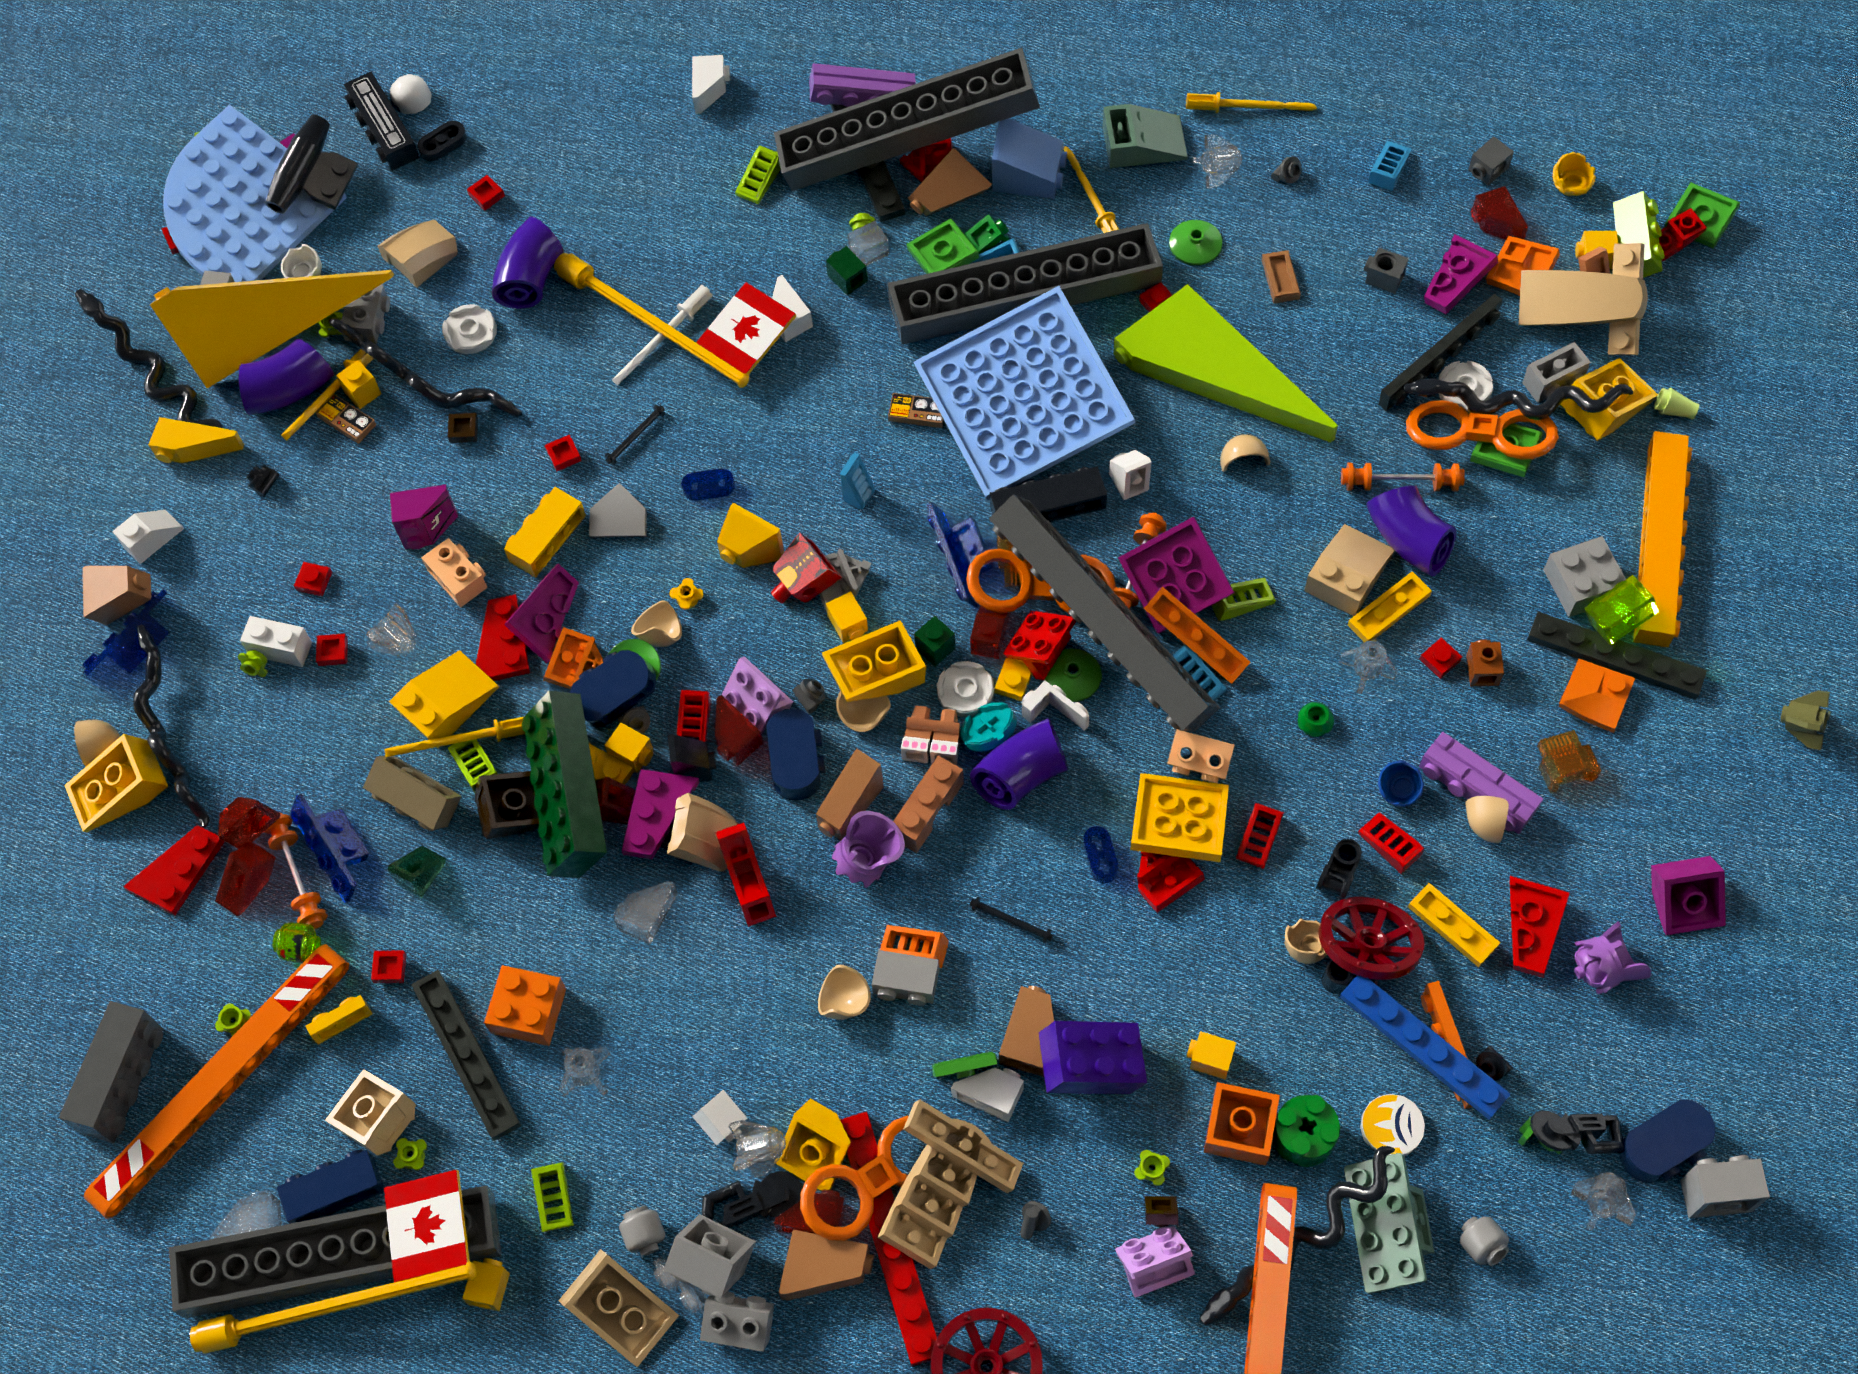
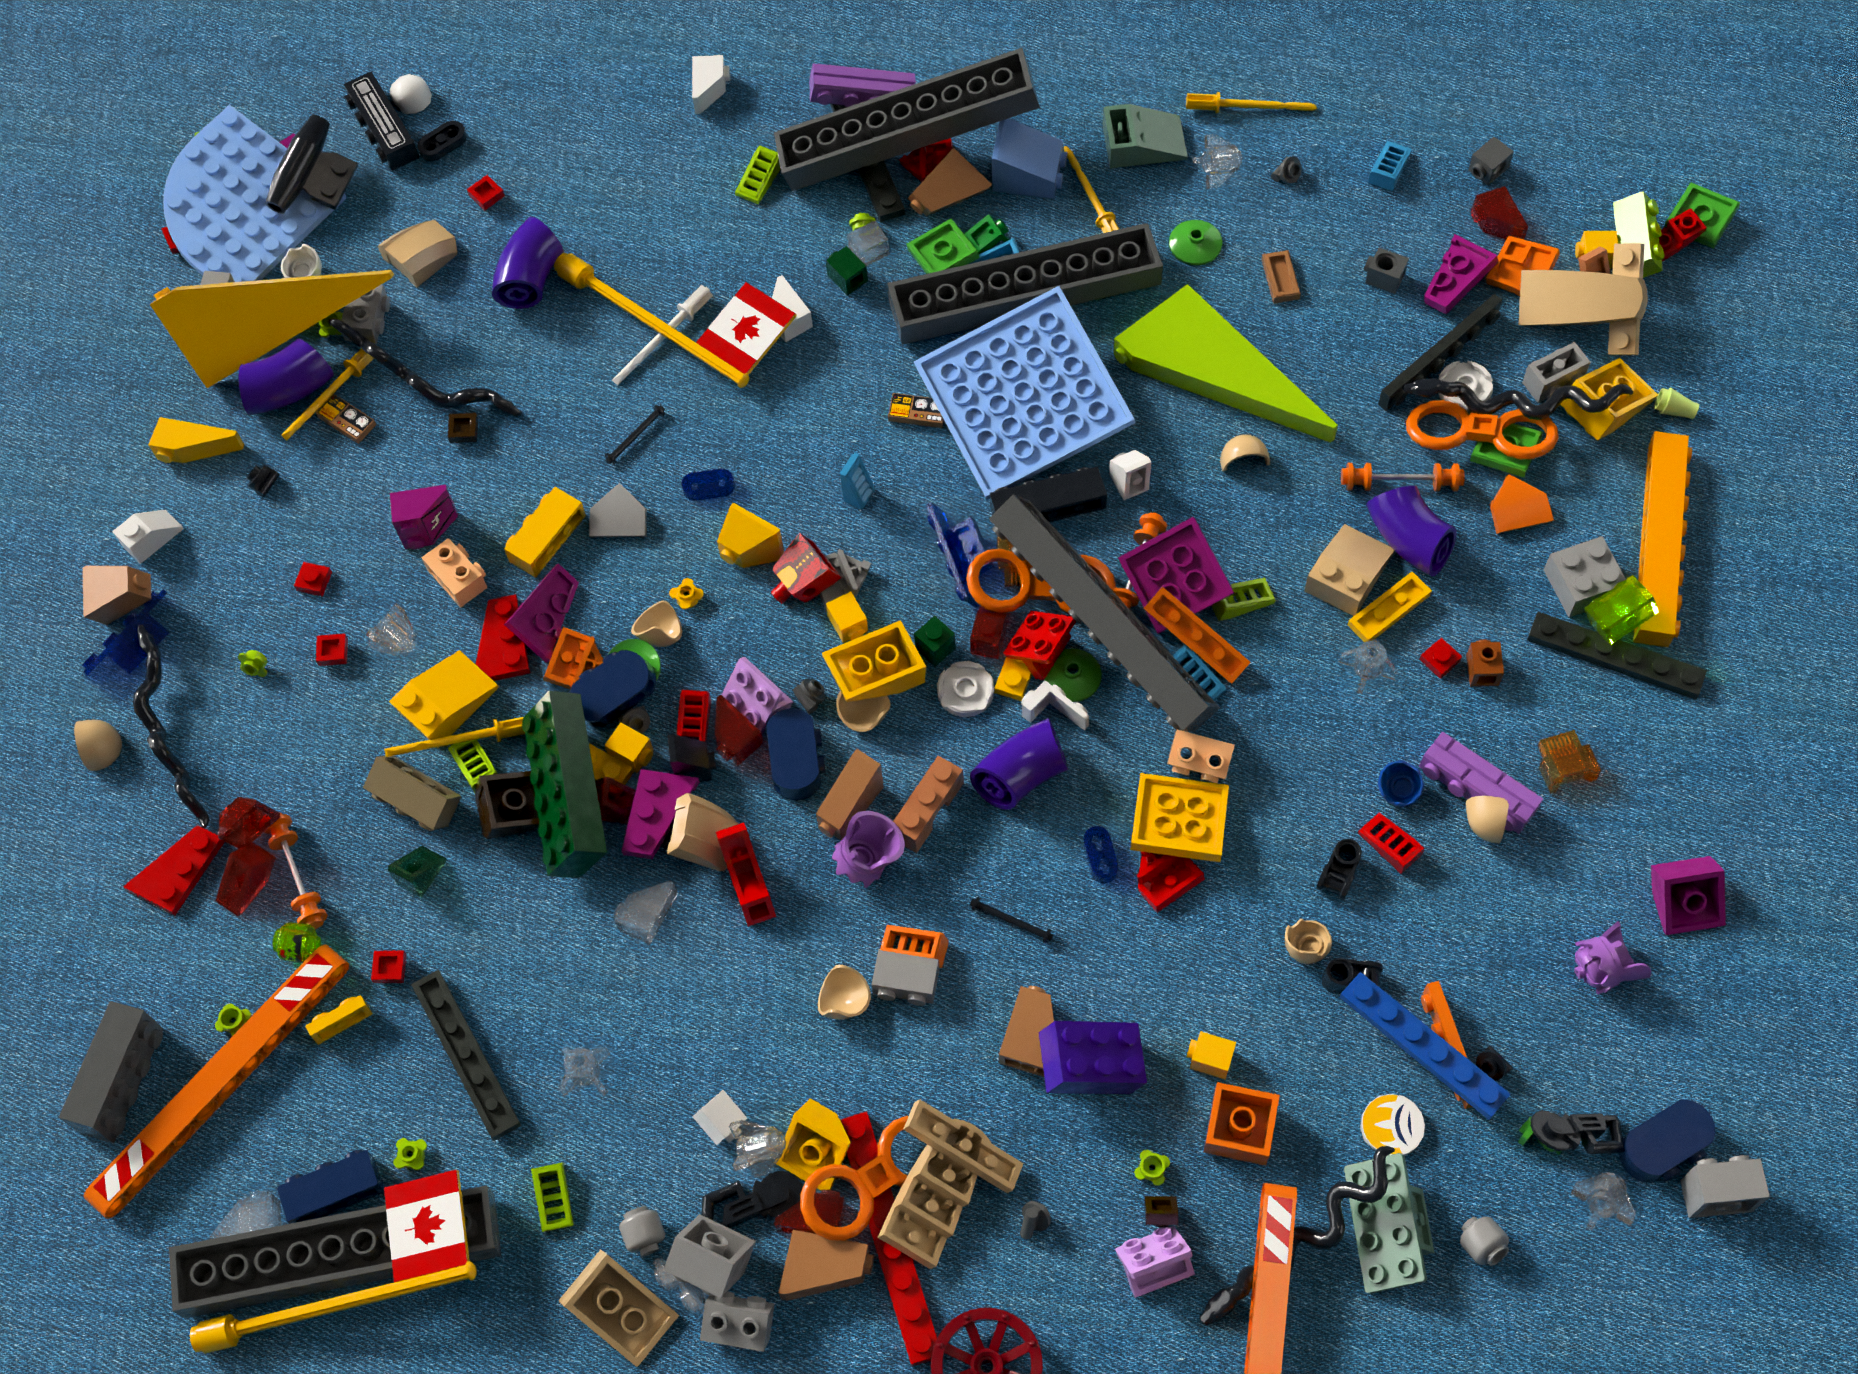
(94, 308): black animal -> none
(116, 782): yellow slope -> none
(277, 641): white brick -> none
(332, 842): clear blue bracket -> none
(358, 384): yellow brick -> none
(372, 1113): tan slope -> none
(469, 329): white tile -> none
(488, 1286): yellow brick -> none
(525, 1005): orange brick -> none
(563, 453): red plate -> none
(922, 730): hips -> none
(964, 1066): bright green plate -> none
(988, 727): teal tile -> none
(991, 1091): white slope -> none
(1154, 296): red plate -> none
(1268, 813): red slope -> none
(1299, 1146): green brick -> none
(1315, 727): green plate -> none
(1369, 941): dark red wheel -> none
(1453, 925): yellow plate -> none
(1519, 506): none -> orange slope
(1534, 923): red wing -> none
(1573, 174): yellow hair -> none
(1596, 694): orange plate -> none
(1806, 718): olive brick -> none

